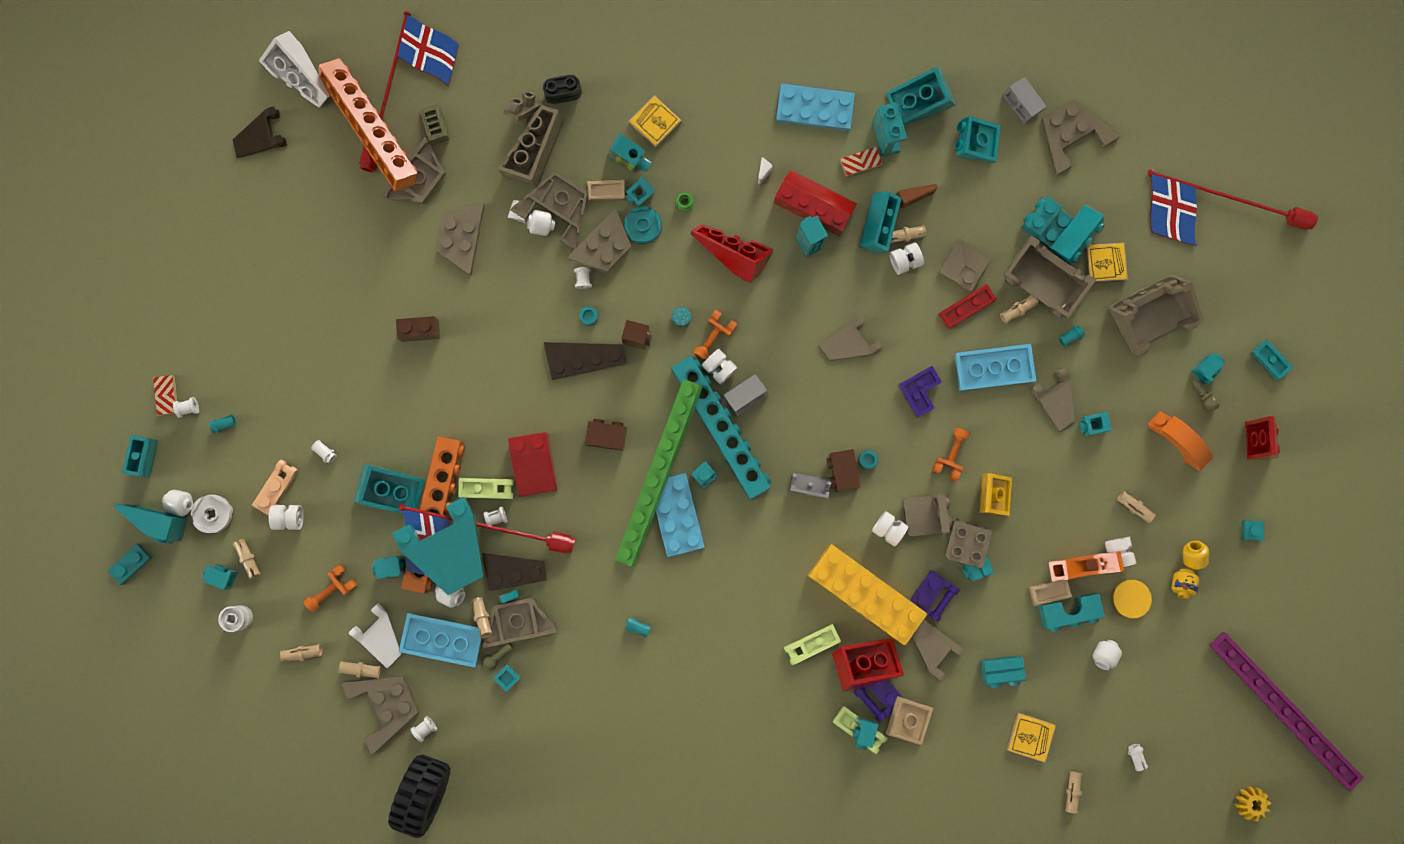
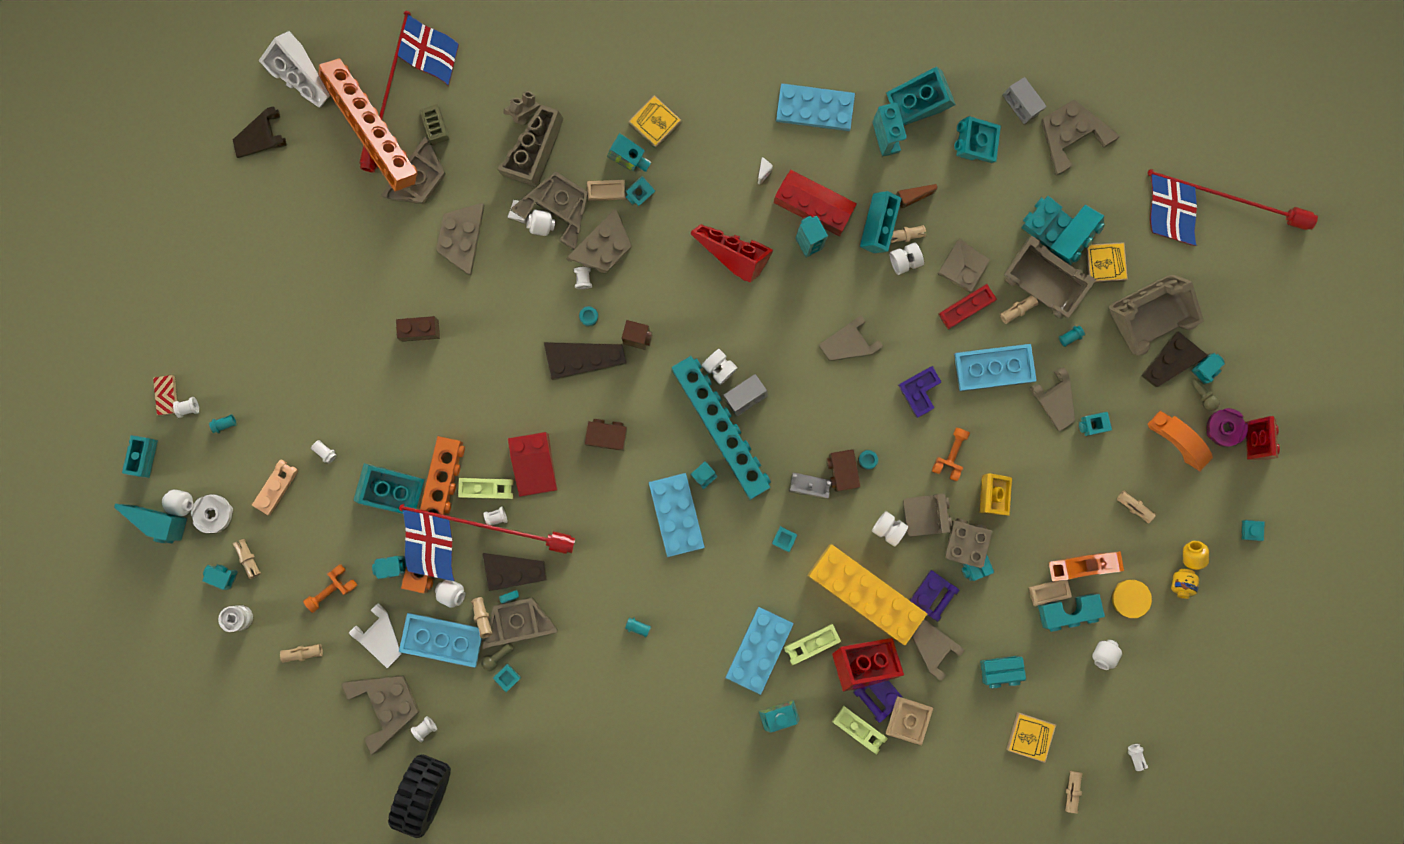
(129, 564): teal plate -> none
(287, 517): white wheel -> none
(359, 669): tan pin -> none
(449, 556): teal wedge -> none
(562, 89): pearl dark grey brick -> none
(642, 225): teal tile -> none
(658, 473): bright green plate -> none
(681, 316): teal tile -> none
(684, 196): bright green plate -> none
(702, 352): orange bar -> none
(759, 650): none -> medium azure plate
(779, 716): none -> teal torso
(784, 539): none -> teal plate
(861, 162): tile -> none
(865, 733): teal brick -> none
(1124, 545): white wheel -> none
(1173, 359): none -> dark brown wing
(1236, 422): none -> magenta plate
(1252, 804): yellow gear -> none
(1271, 360): teal plate -> none
(1286, 711): magenta plate -> none

